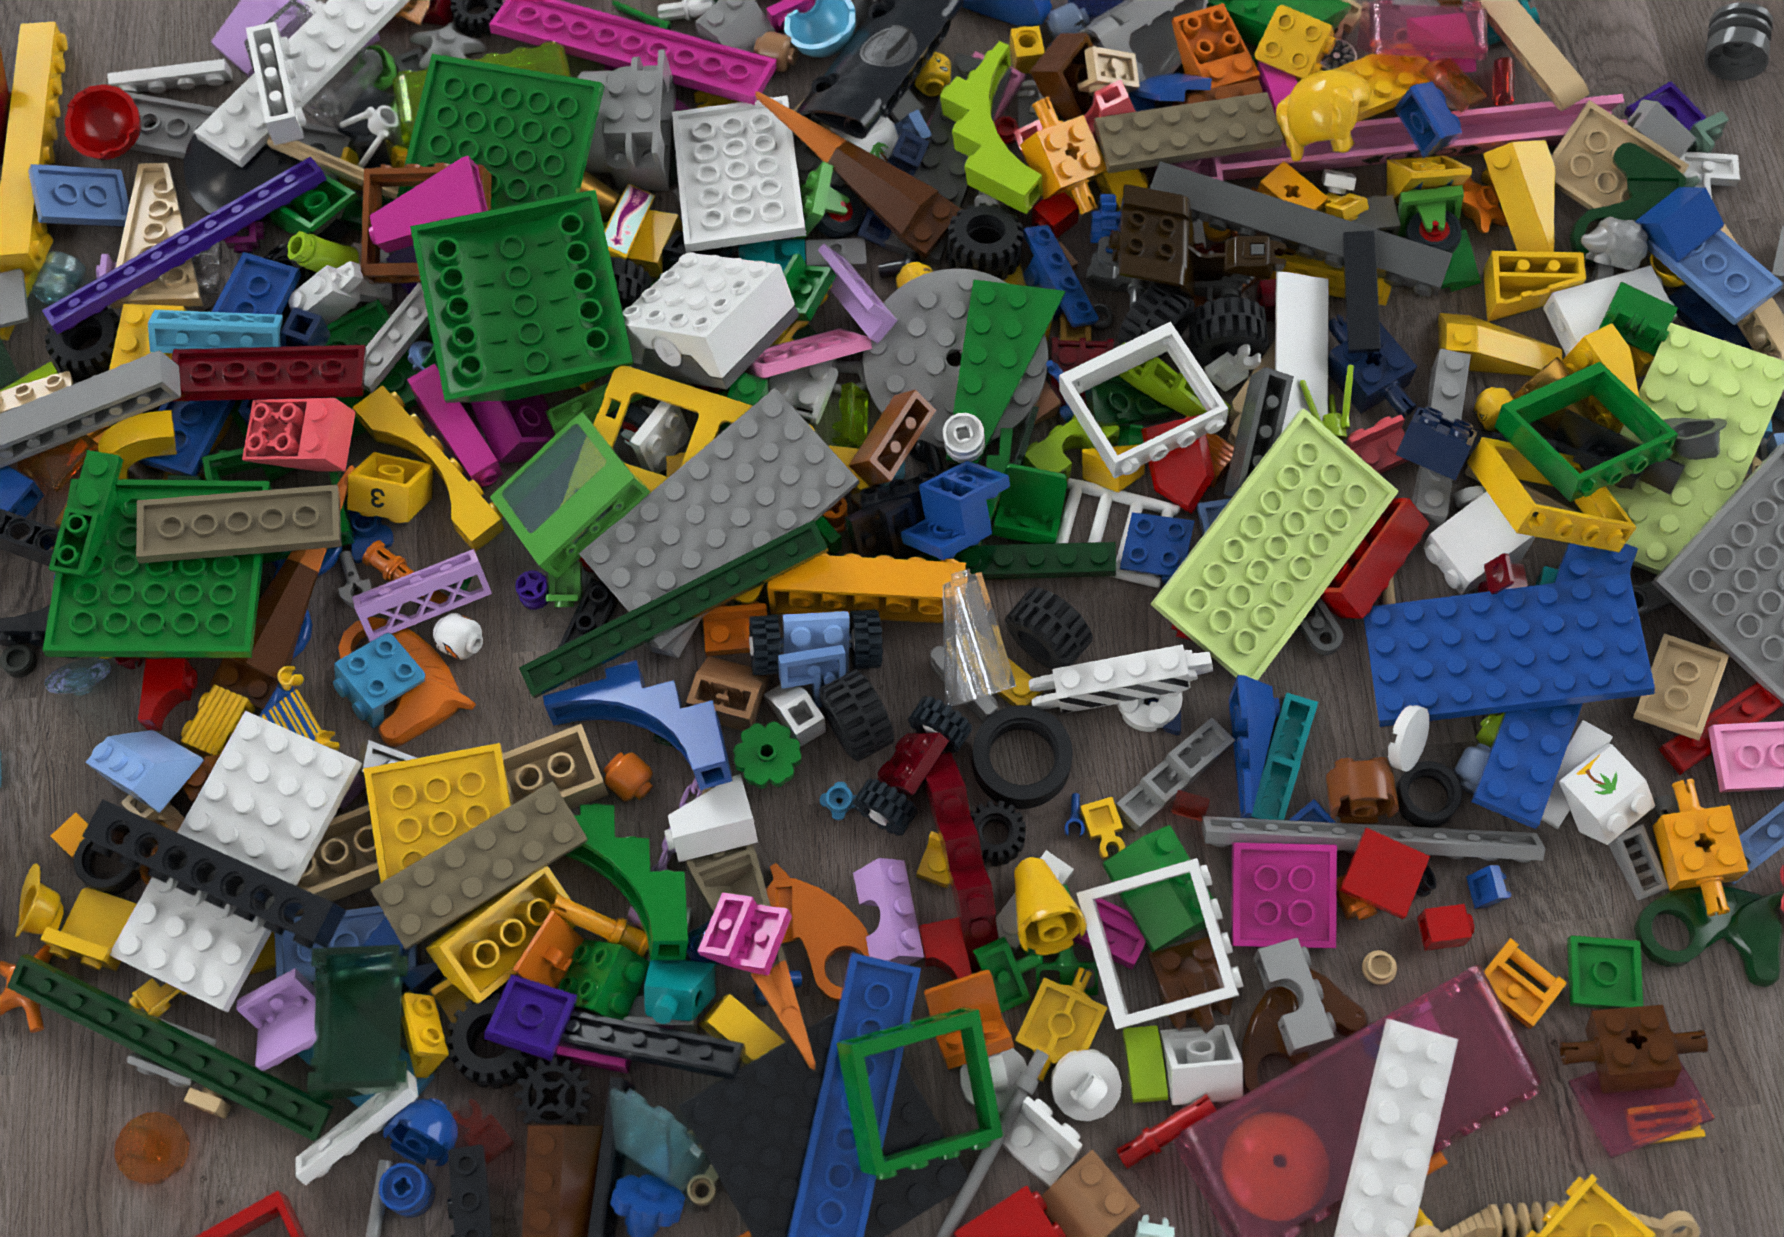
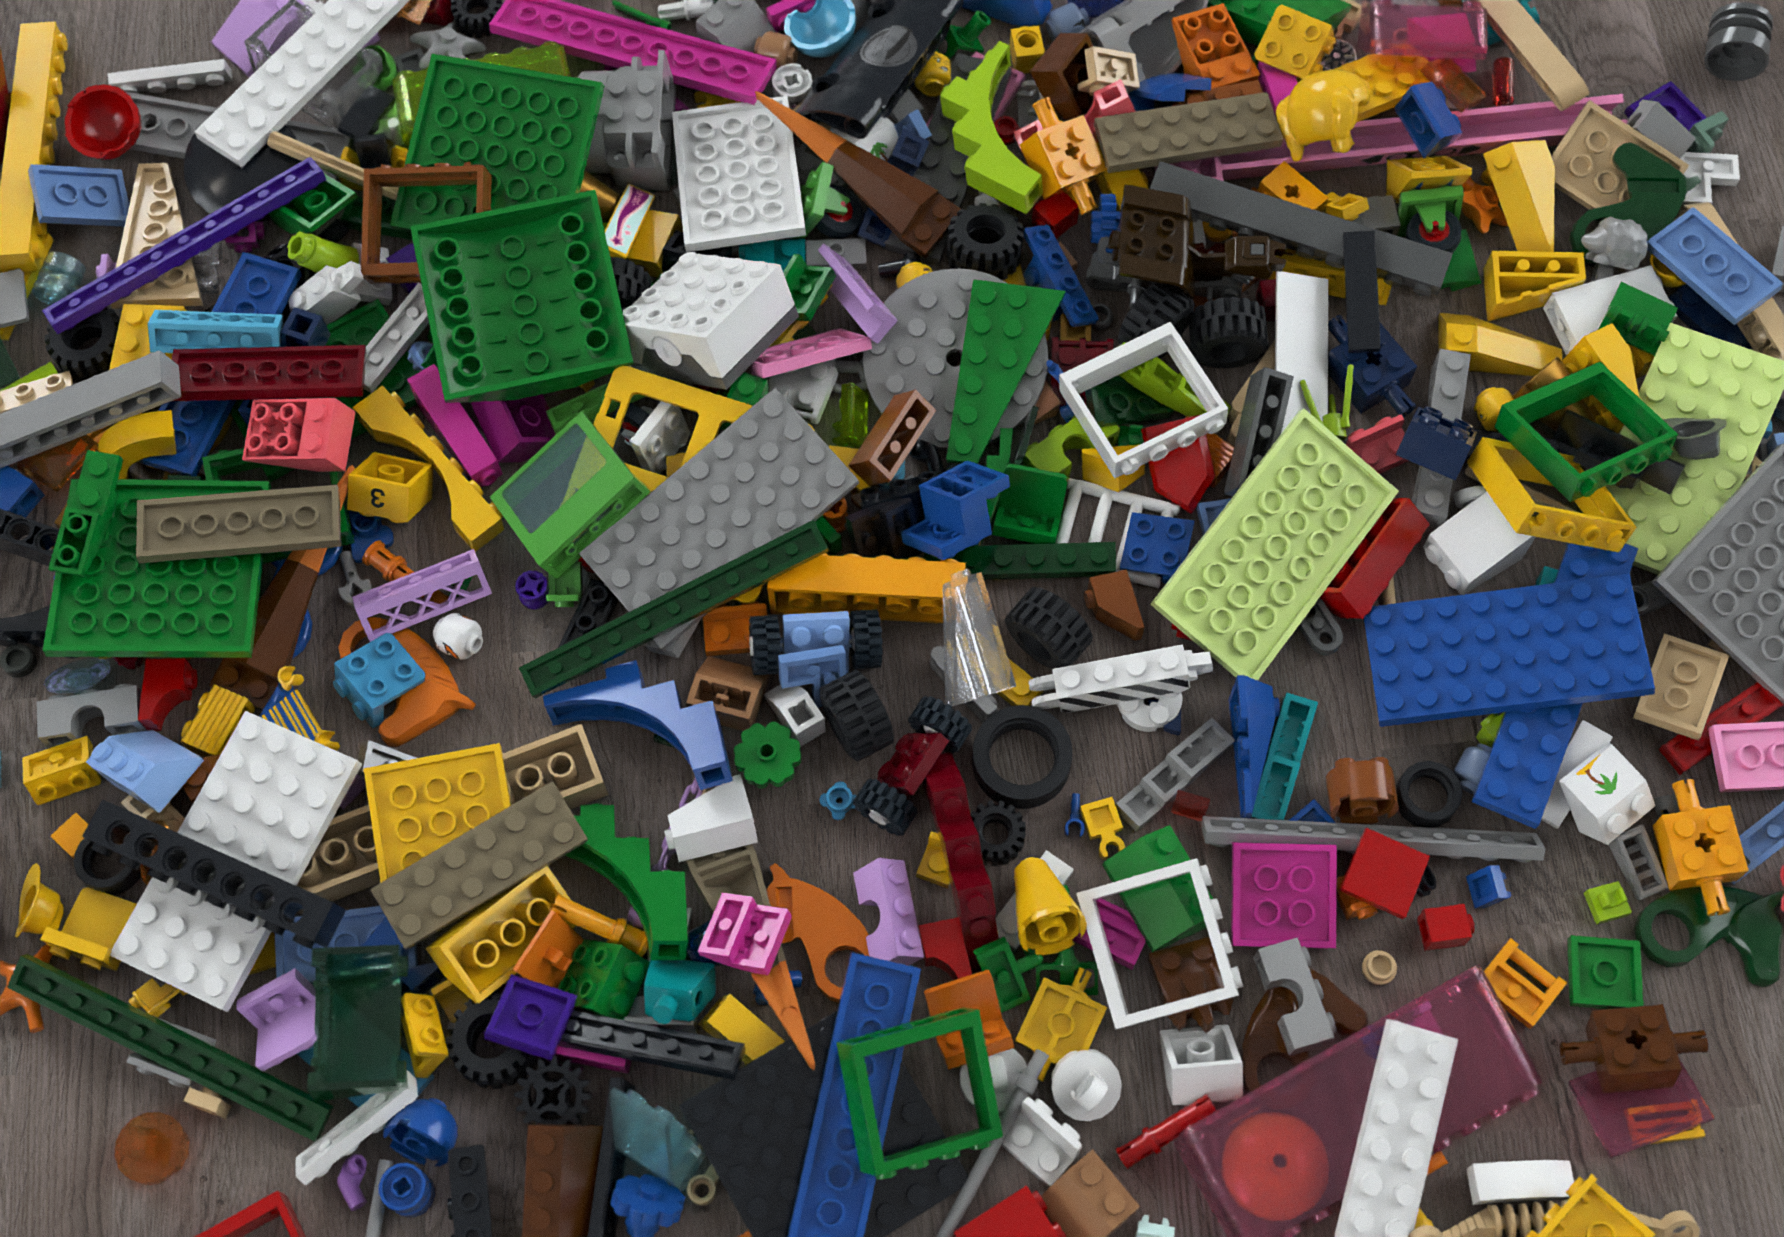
(59, 771): none -> yellow bracket
(64, 717): none -> light grey arch
(275, 84): white brick -> none
(350, 1180): none -> medium lavender arm
(379, 123): white plant -> none
(443, 196): dark pink slope -> none
(484, 1132): clear red plate -> none
(628, 776): orange head -> none
(792, 81): none -> white wheel
(963, 437): white wheel -> none
(967, 36): none -> green bracket
(1115, 603): none -> dark orange slope
(1145, 1064): lime slope -> none
(1230, 369): white plate -> none
(1338, 181): white plate -> none
(1411, 733): white tile -> none
(1502, 575): dark red bracket -> none
(1519, 1181): none -> white slope
(1607, 902): none -> lime tile
(1682, 221): blue slope -> none

